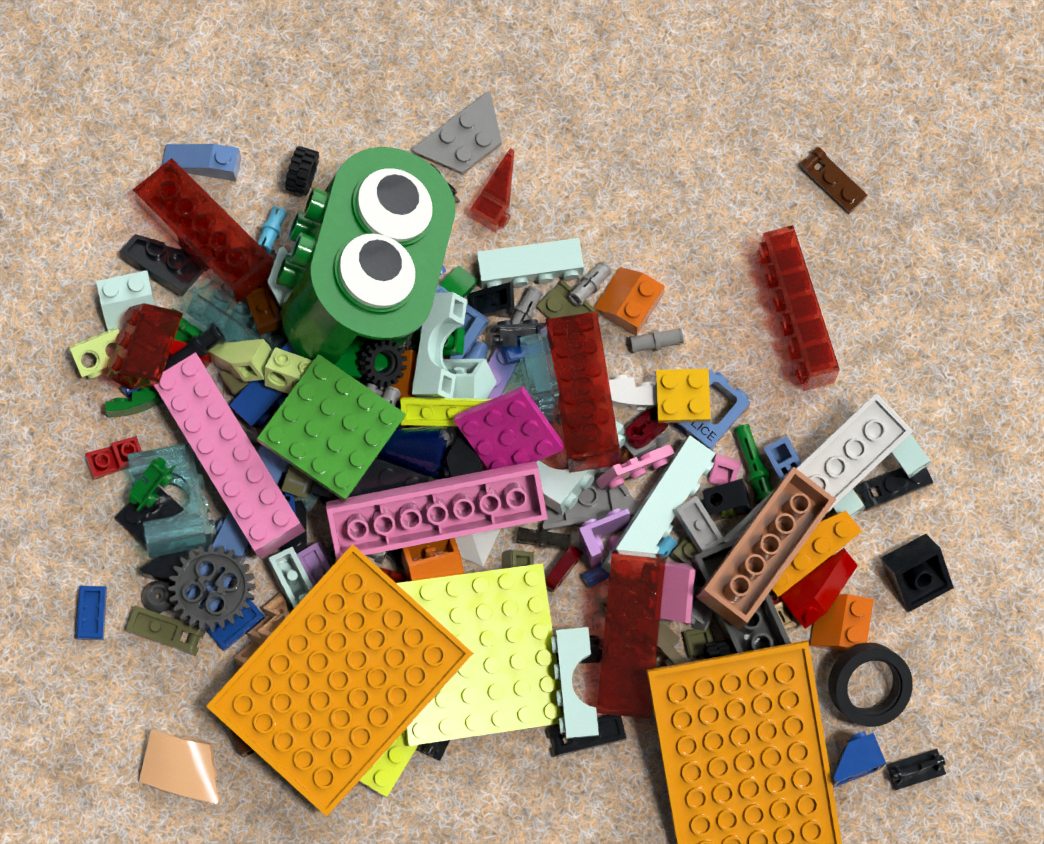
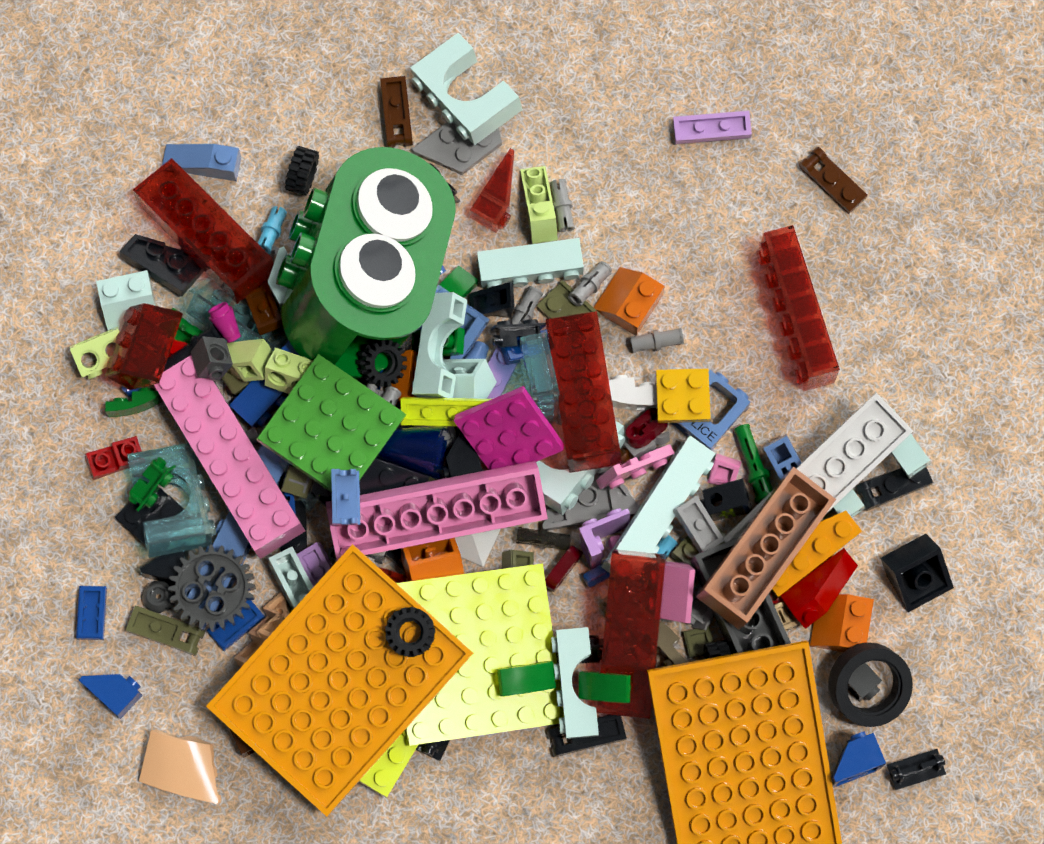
(113, 691): none -> blue slope
(211, 358): none -> dark grey brick
(224, 320): none -> dark pink cone
(345, 497): none -> medium blue hinge
(393, 632): none -> black tyre
(396, 110): none -> reddish brown plate
(473, 118): none -> light aqua arch
(526, 678): none -> green slope
(539, 205): none -> yellowish green slope
(562, 205): none -> light grey pin
(604, 687): none -> green slope
(712, 127): none -> lavender plate
(864, 683): none -> dark grey brick

